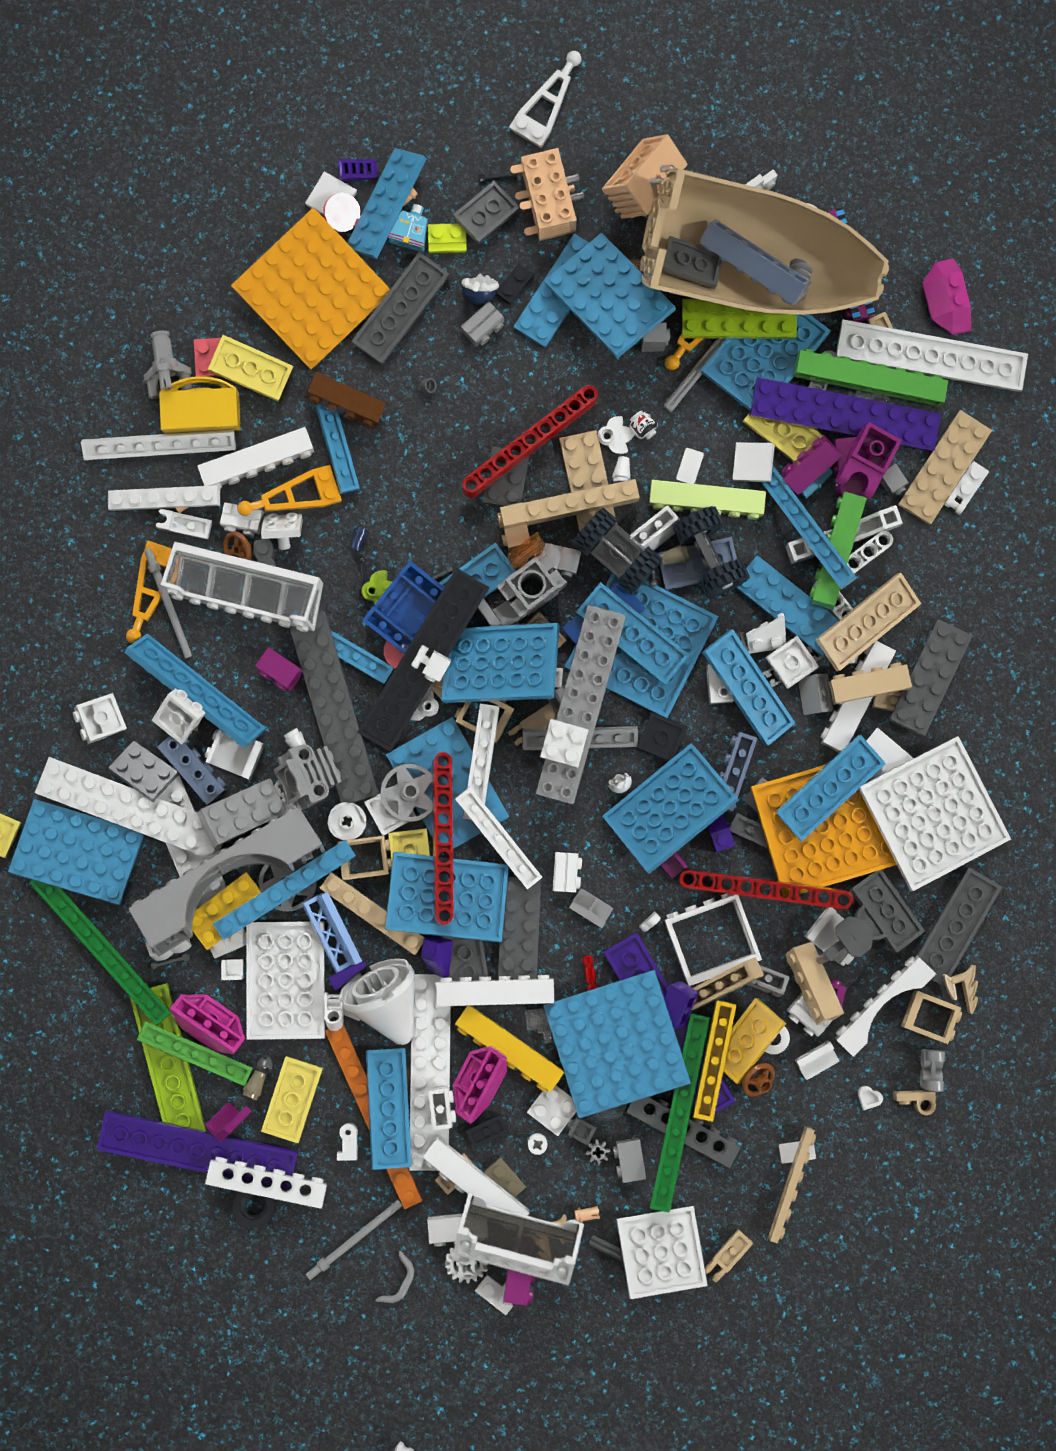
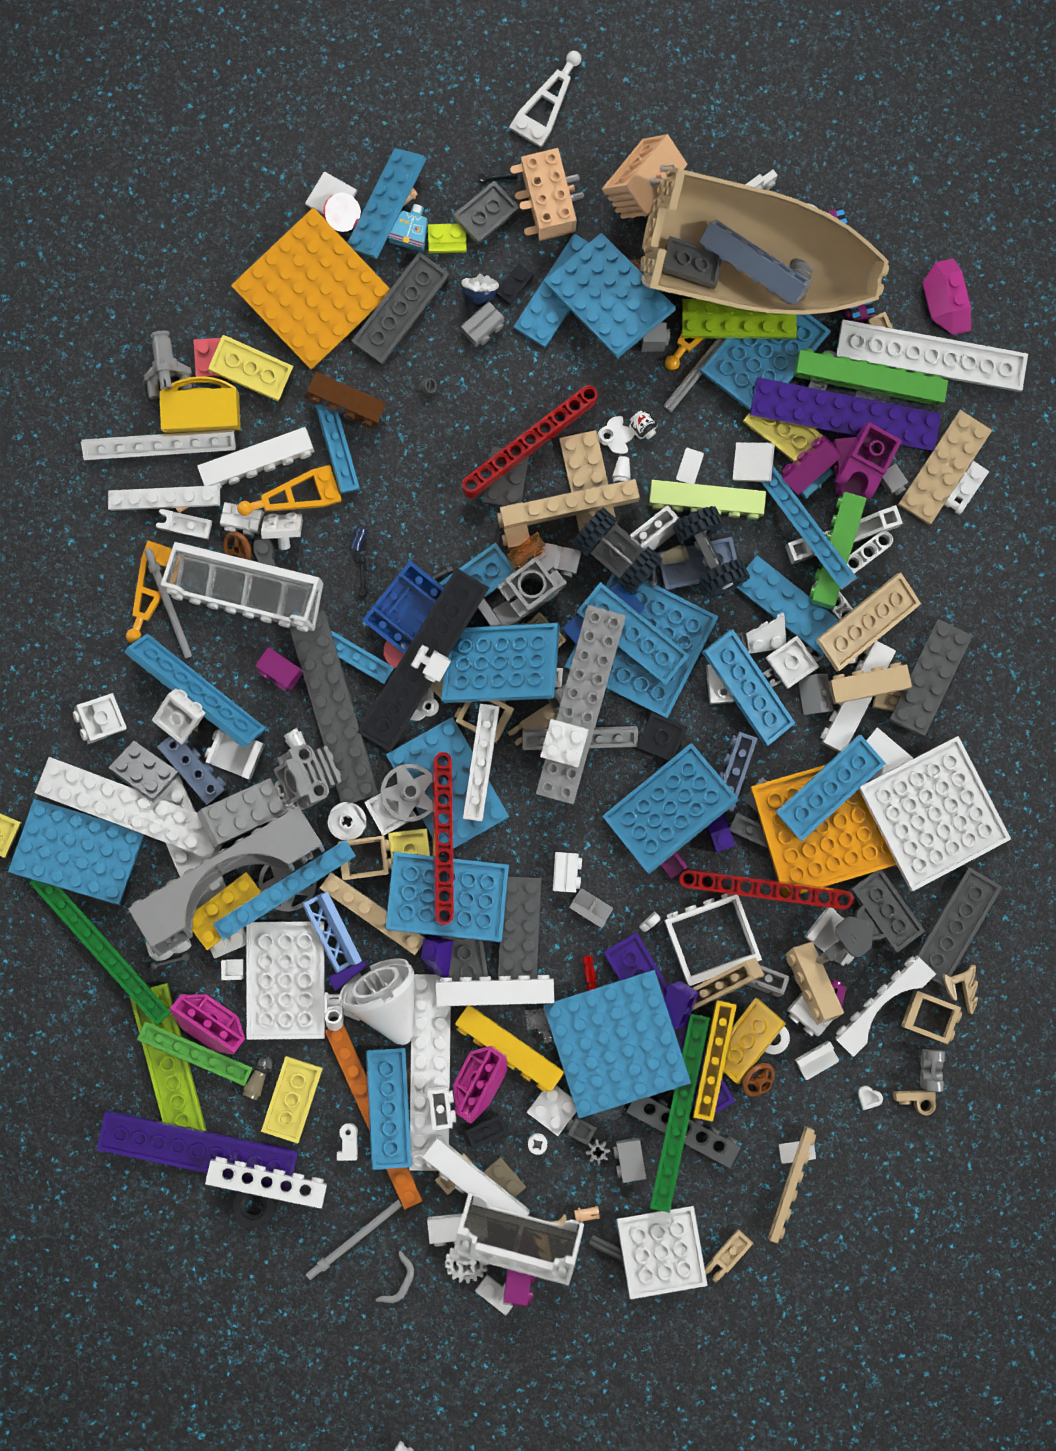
(226, 1121): magenta panel -> none
(342, 164): dark purple slope -> none
(379, 583): lime plate -> none
(498, 837): white plate -> none
(620, 783): white plate -> none

